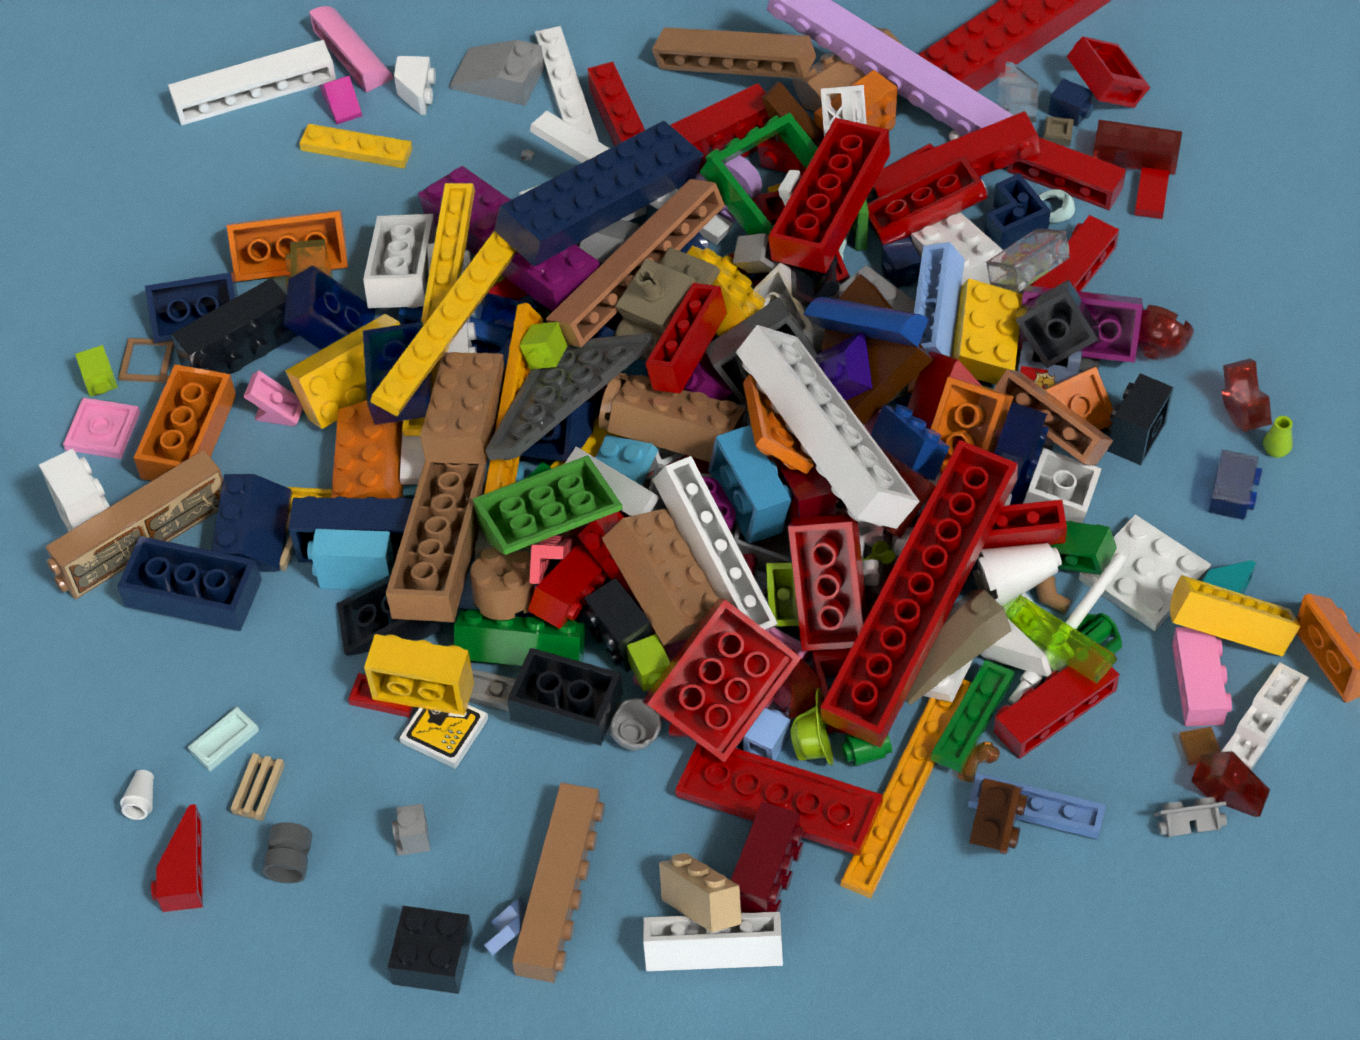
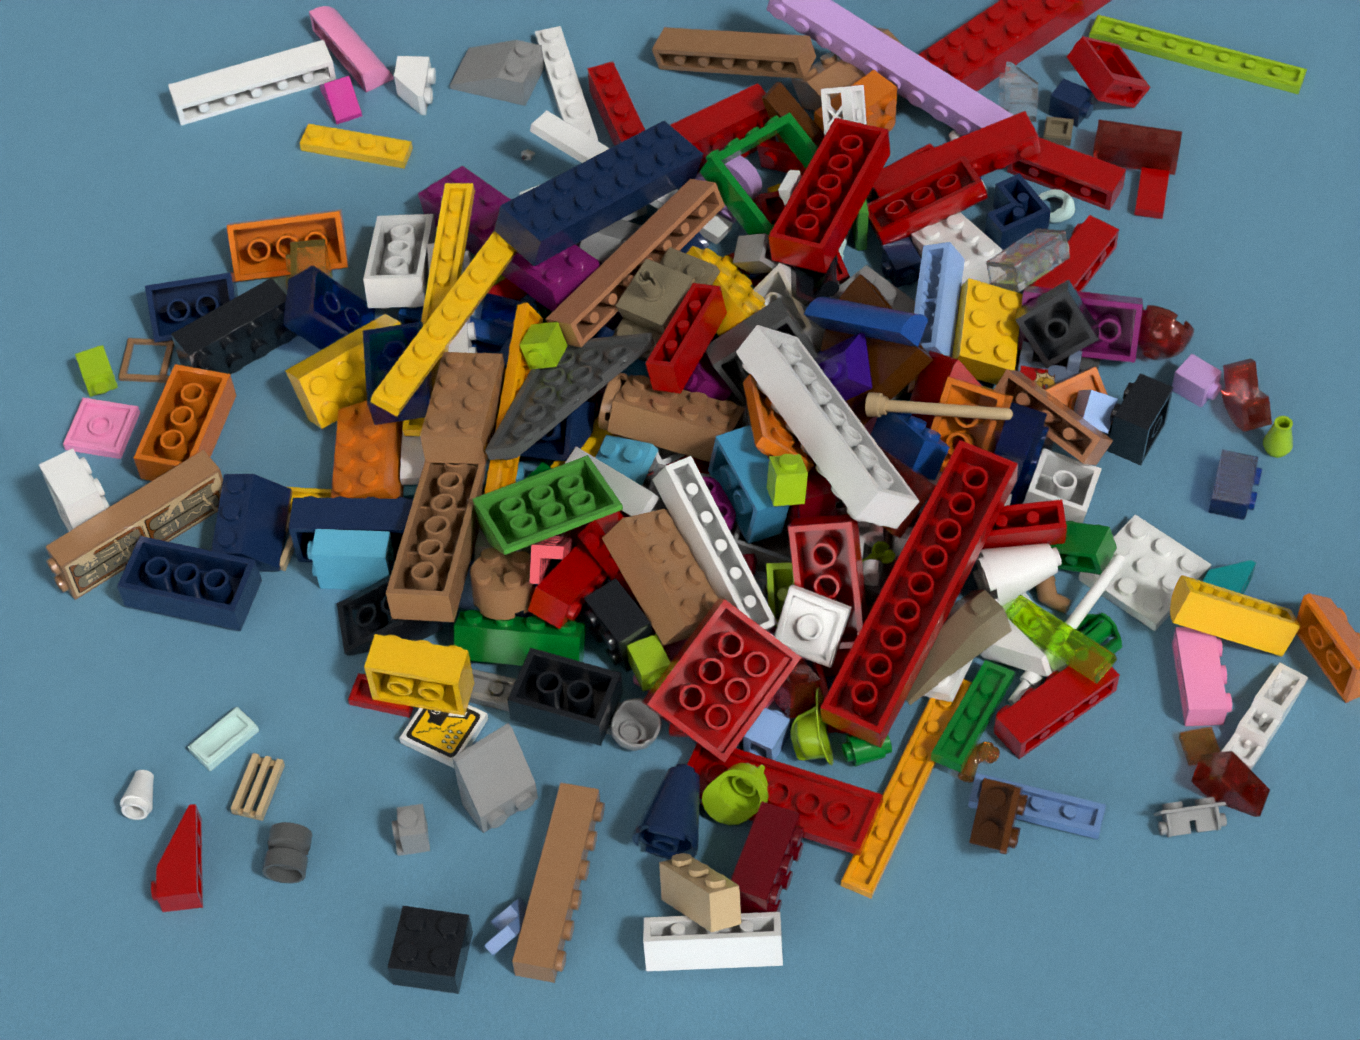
(274, 401): bright pink slope -> none
(494, 779): none -> light grey slope
(672, 815): none -> dark blue cone
(736, 794): none -> lime piece
(787, 480): none -> lime brick
(812, 625): none -> white tile
(880, 405): none -> tan piece
(1095, 408): none -> light blue brick
(1197, 380): none -> lavender brick
(1199, 54): none -> lime tile

